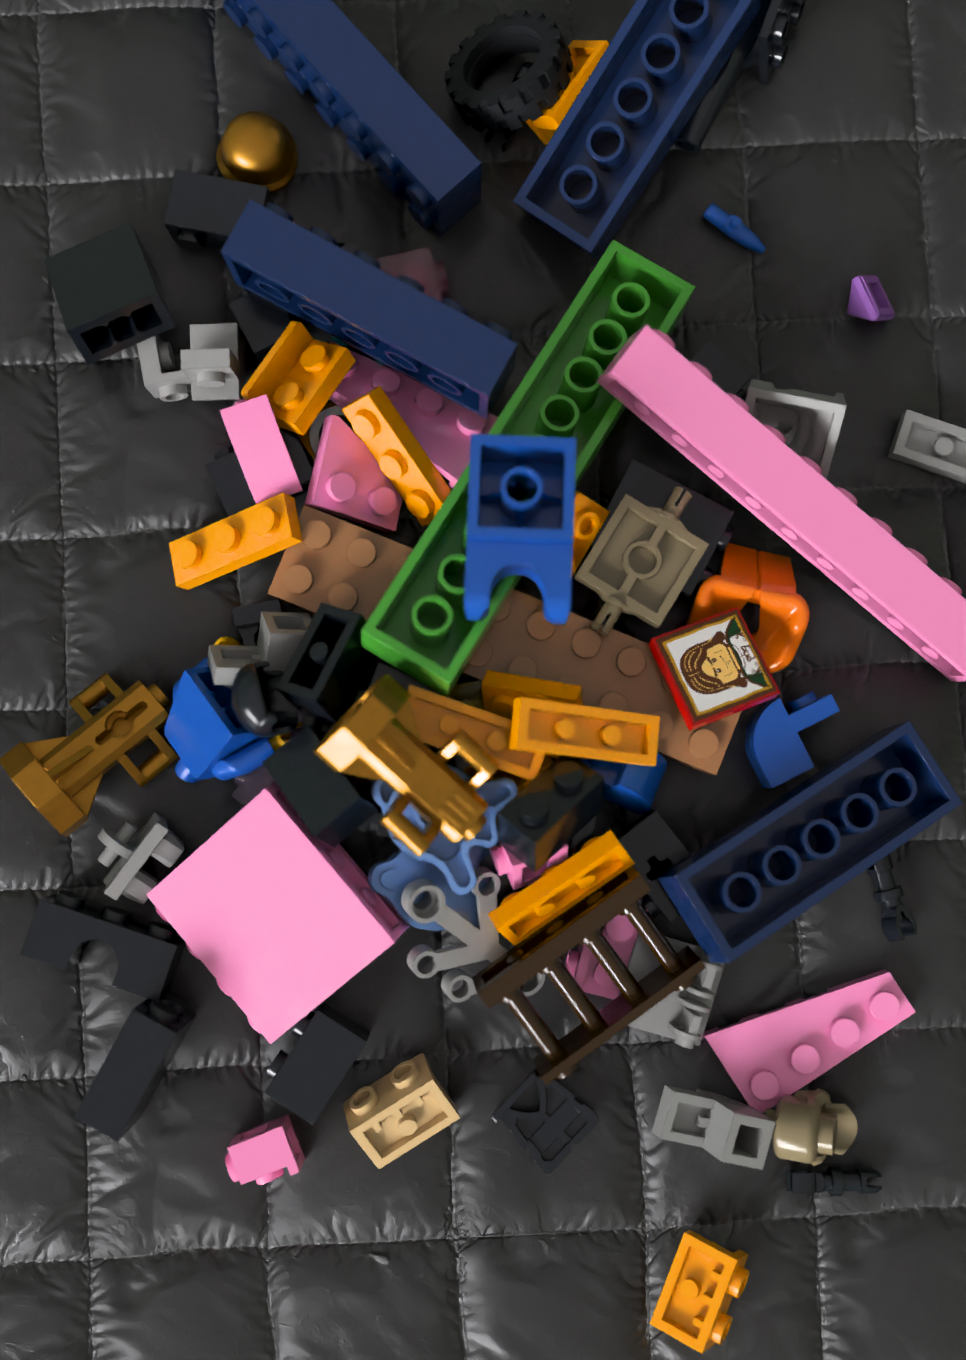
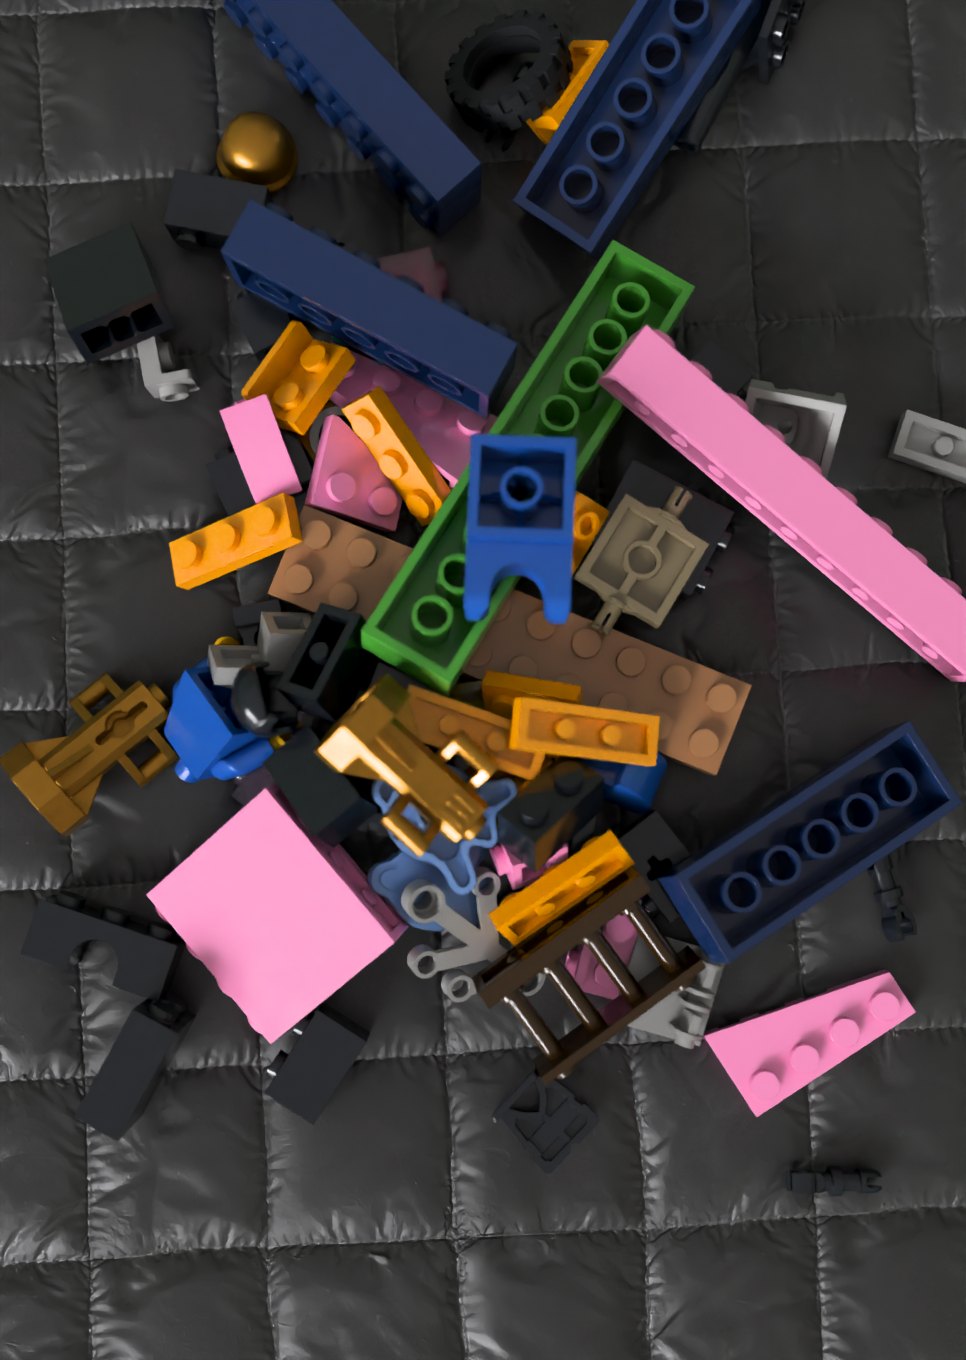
(126, 875): light grey hips -> none
(215, 361): light grey brick -> none
(264, 1152): bright pink brick -> none
(399, 1111): tan bracket -> none
(700, 1292): light orange bracket -> none
(713, 668): tile -> none
(715, 1123): light grey brick -> none
(733, 227): blue helmet -> none
(760, 580): orange piece -> none
(773, 738): blue brick -> none
(811, 1127): dark tan head -> none
(869, 299): medium lavender slope -> none

